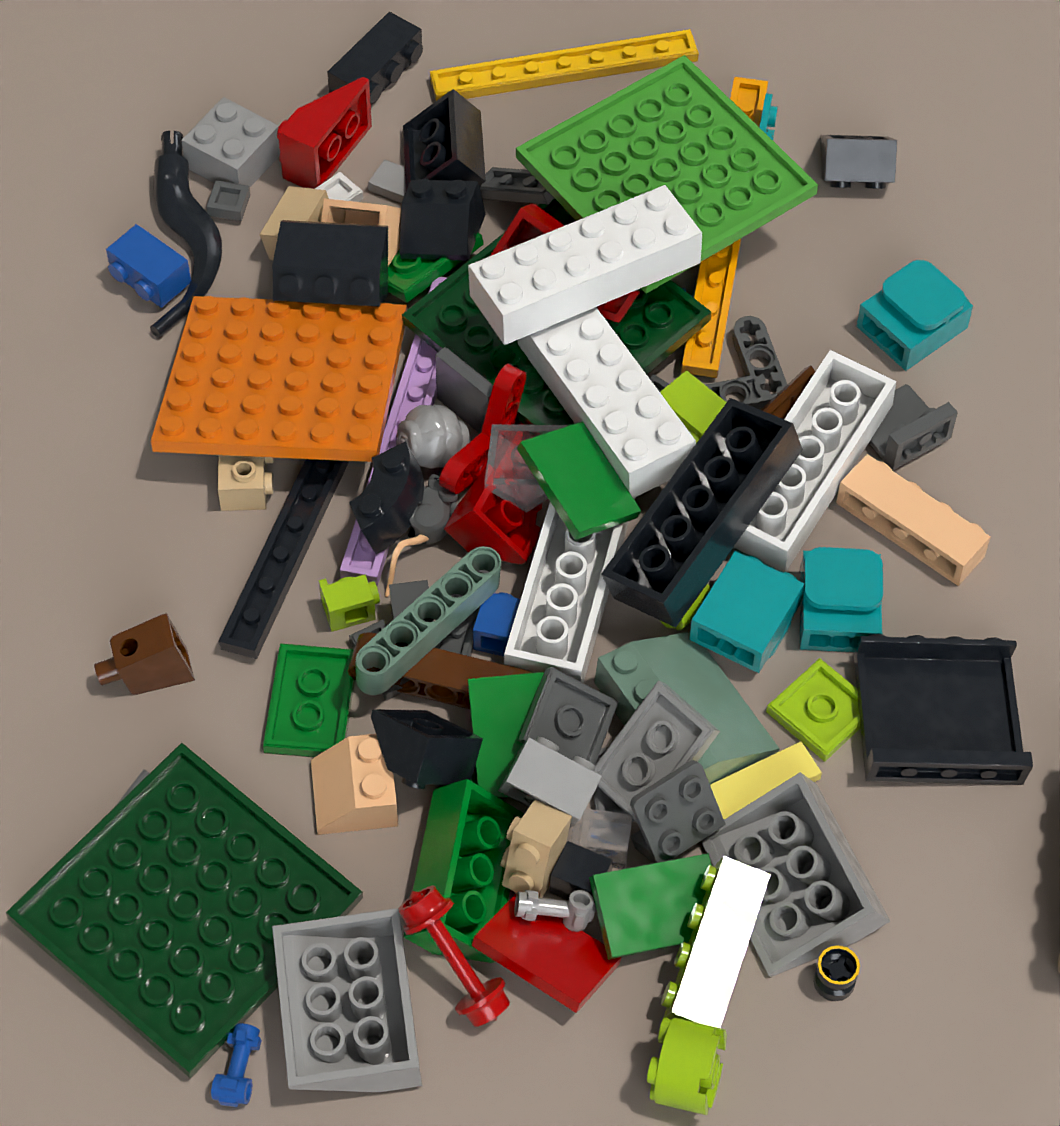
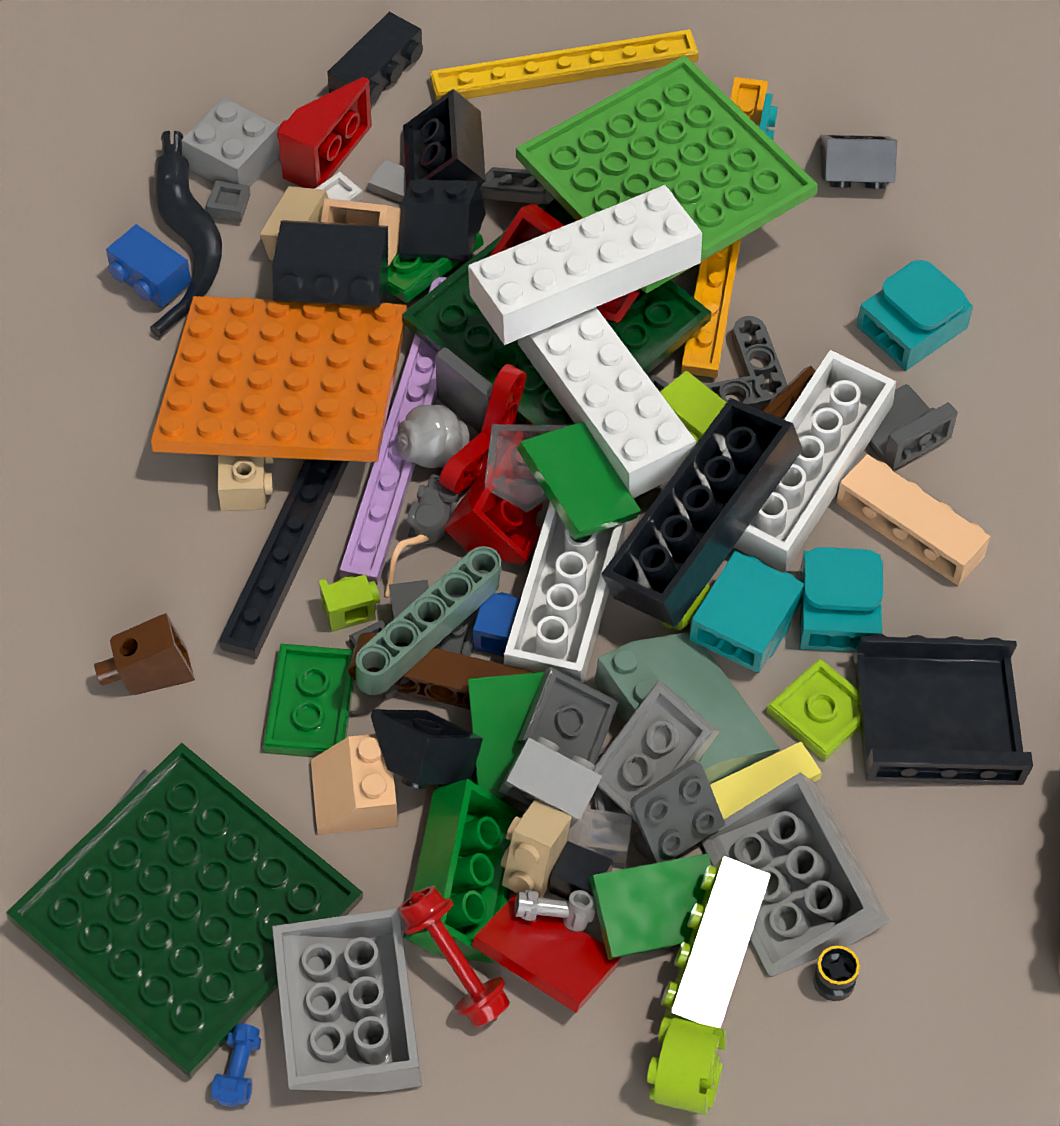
(390, 497): black brick -> none

